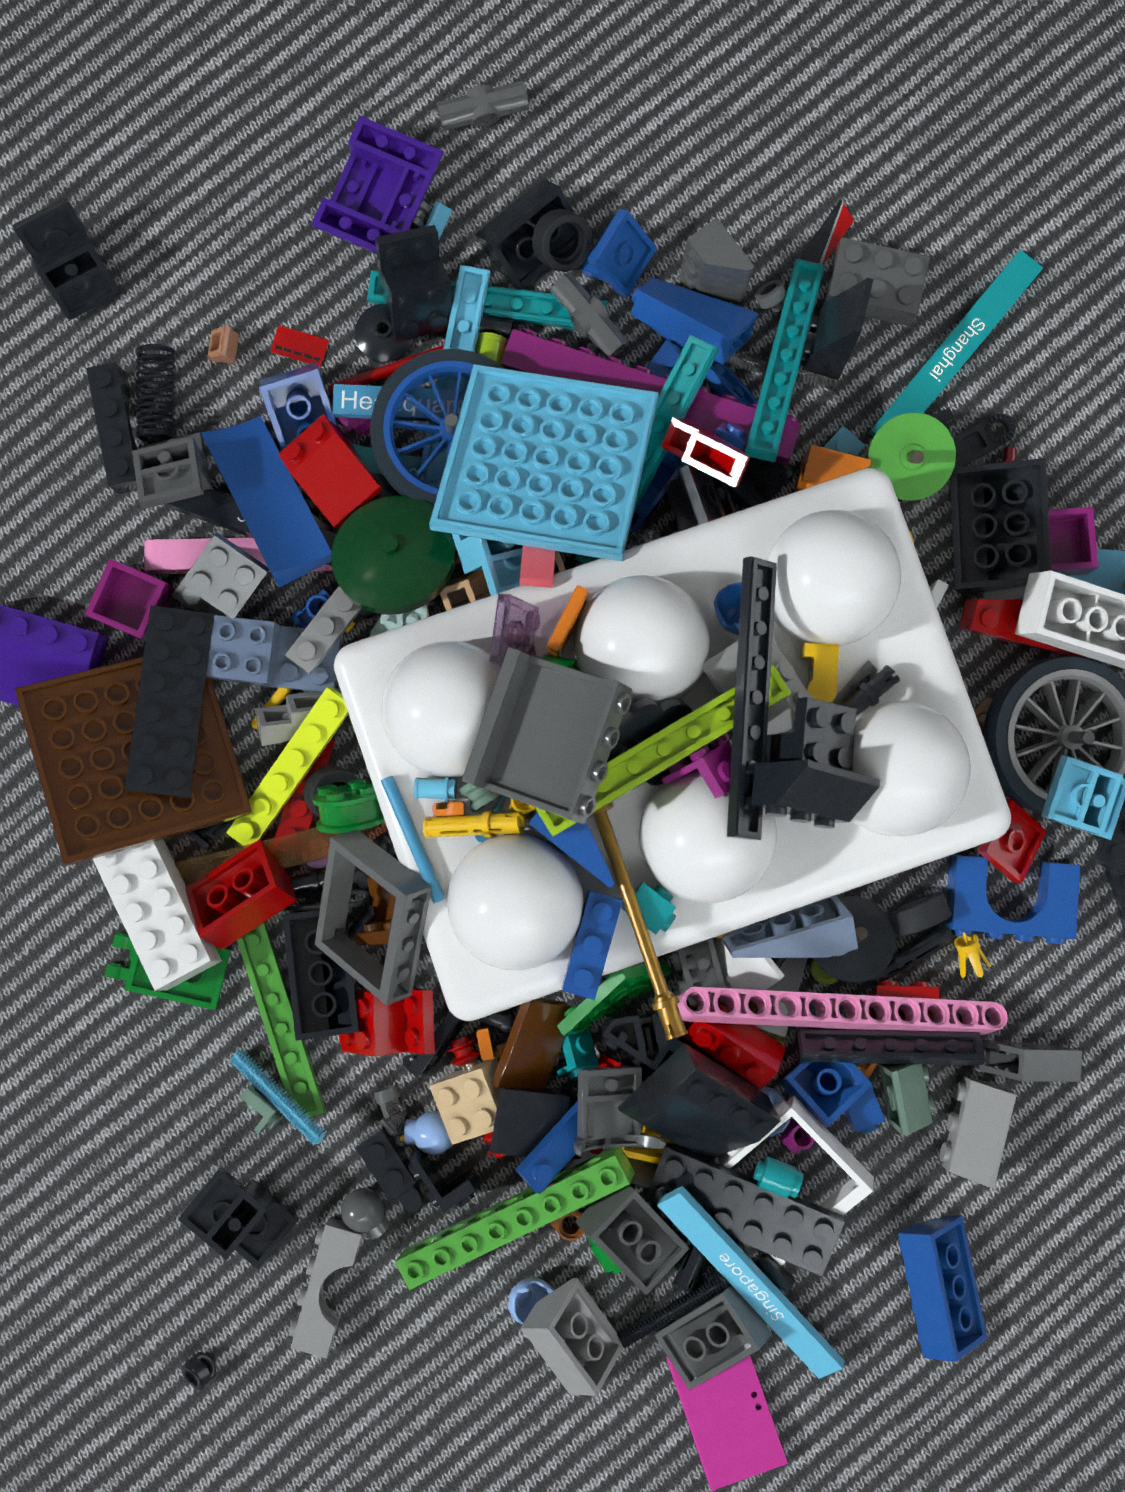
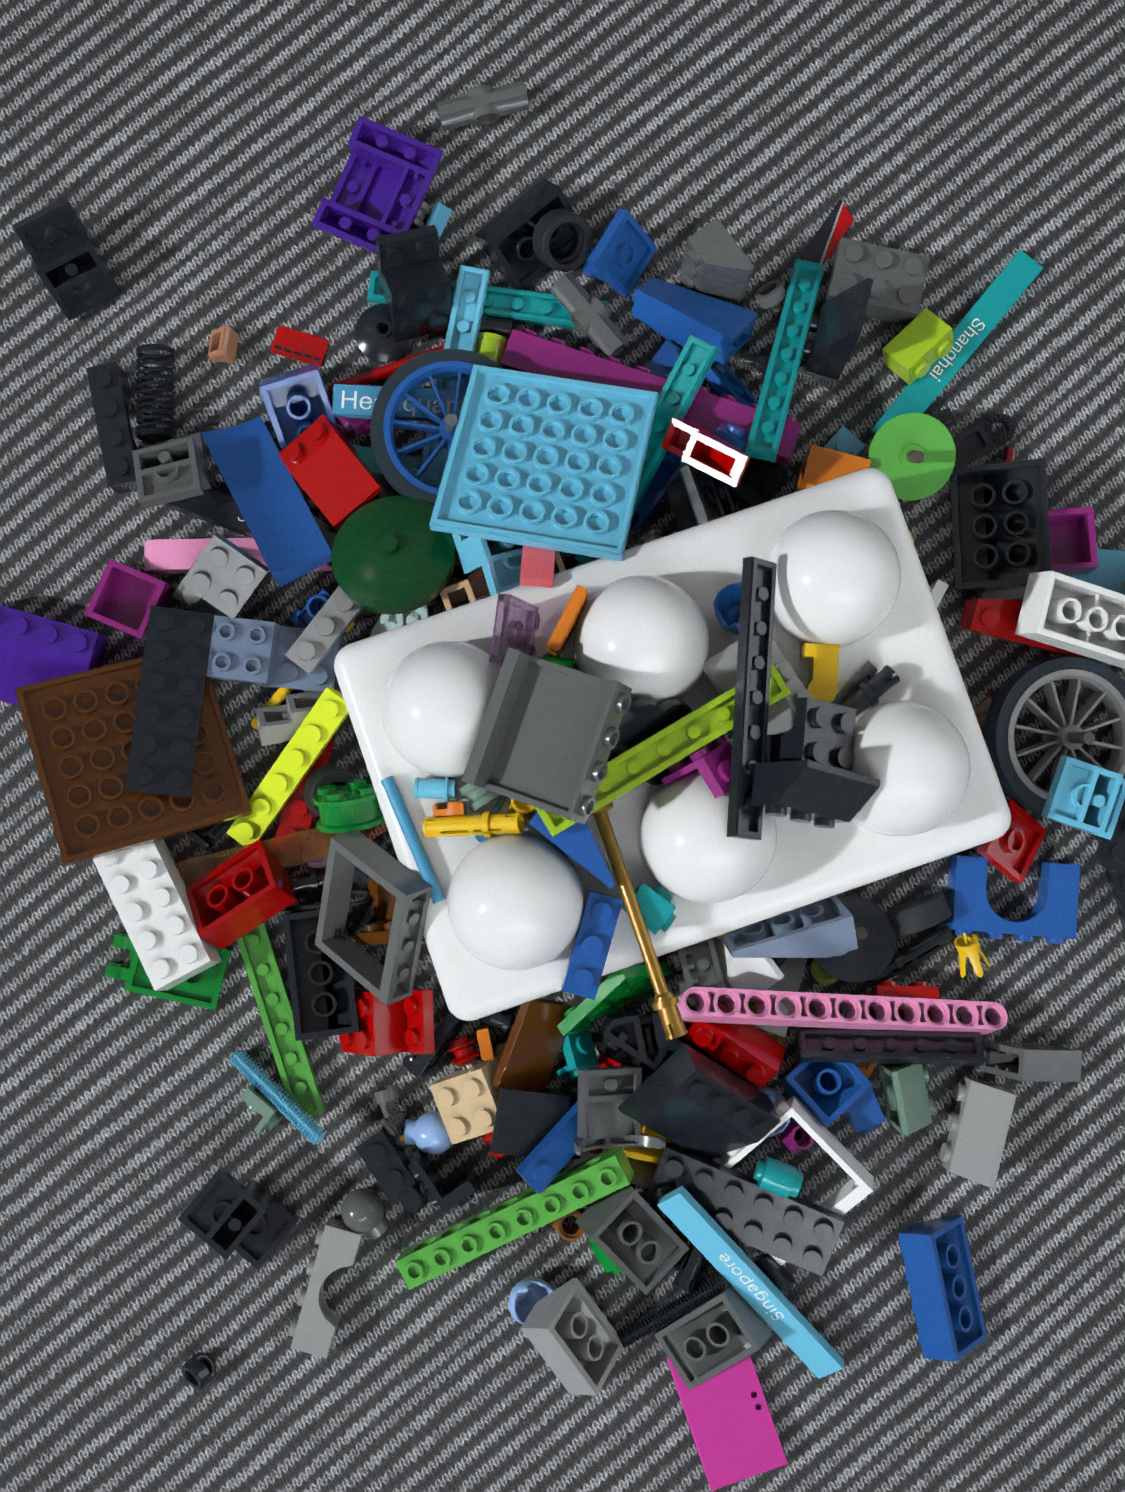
(918, 346): none -> lime brick

